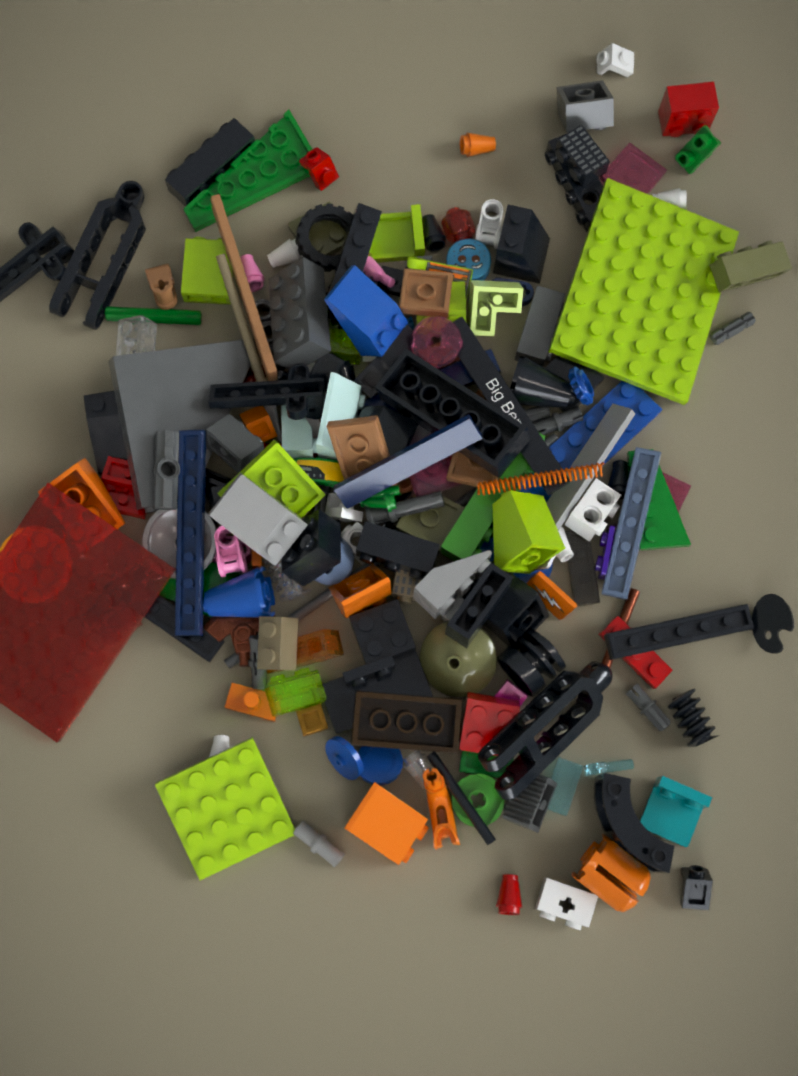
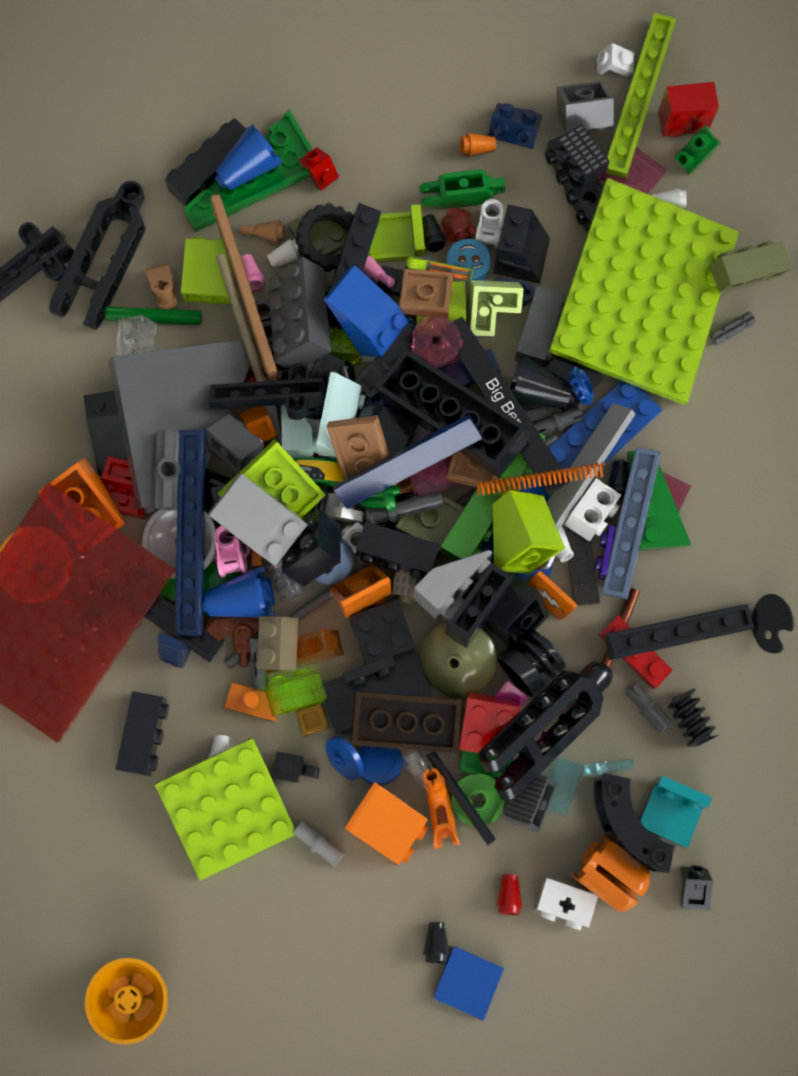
(111, 1001): none -> light orange piece
(142, 734): none -> black brick
(172, 650): none -> dark blue slope
(246, 160): none -> blue cone
(270, 231): none -> medium nougat cone
(290, 767): none -> black plate
(436, 943): none -> black cone
(461, 189): none -> green hinge
(468, 983): none -> blue tile
(515, 125): none -> dark blue bracket
(640, 95): none -> lime plate

